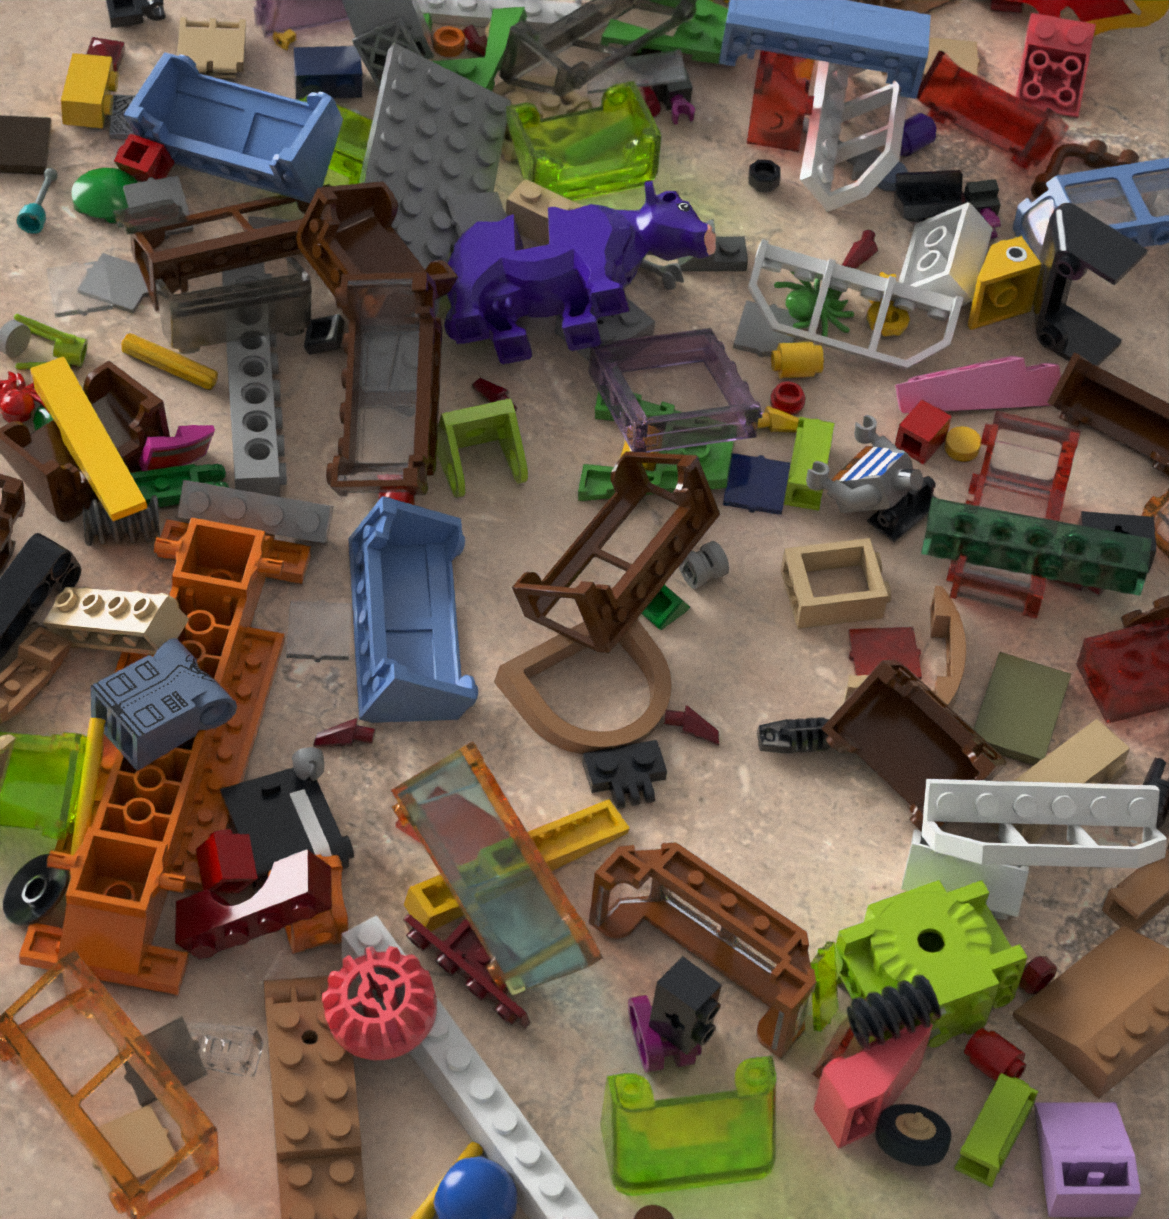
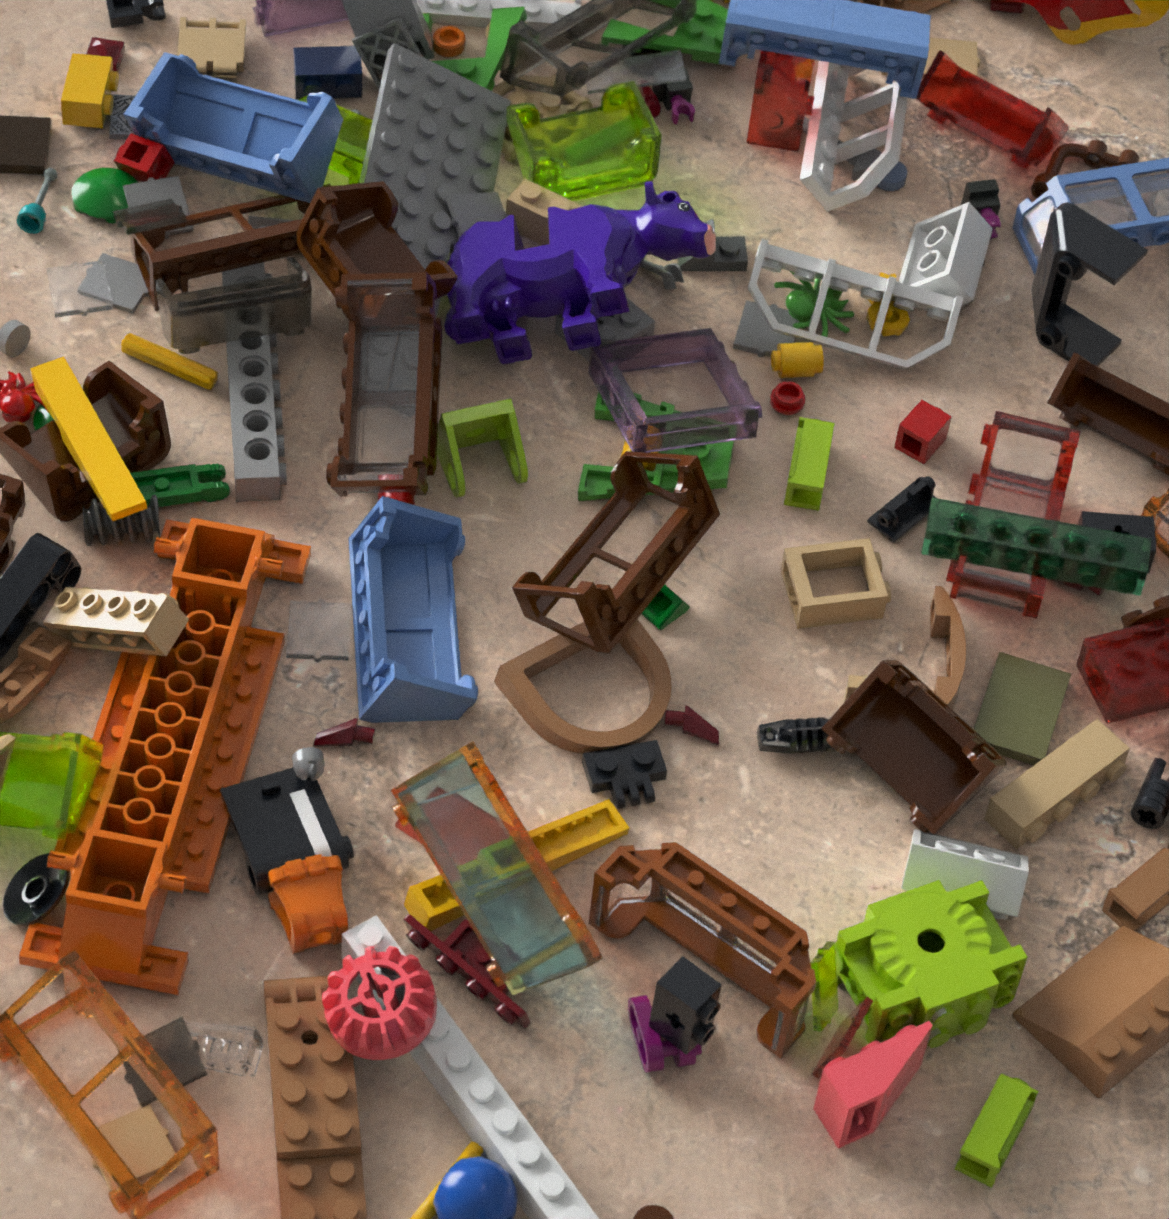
(65, 345): lime plant -> none
(88, 782): yellow bar -> none
(159, 704): sand blue piece -> none
(186, 447): slope -> none
(226, 862): red brick -> none
(256, 511): light grey arch -> none
(284, 39): yellow piece -> none
(293, 892): dark red arch -> none
(324, 334): black tile -> none
(477, 43): dark red bar -> none
(491, 391): dark red bar -> none
(690, 1138): clear neon green windscreen -> none
(704, 564): light grey wheel -> none
(756, 484): clear blue piece -> none
(764, 175): black tile -> none
(778, 421): yellow bar -> none
(861, 250): dark red bar -> none
(872, 478): light grey torso -> none
(873, 645): clear red piece -> none
(893, 1009): black piece -> none
(913, 1134): black wheel -> none
(917, 133): dark purple brick -> none
(928, 193): black bracket -> none
(962, 443): yellow tile -> none
(982, 385): bright pink wedge -> none
(994, 1055): red brick -> none
(1005, 283): yellow slope -> none
(1037, 974): dark red tile -> none
(1043, 804): white plate -> none
(1055, 63): coral slope -> none
(1086, 1160): lavender slope -> none

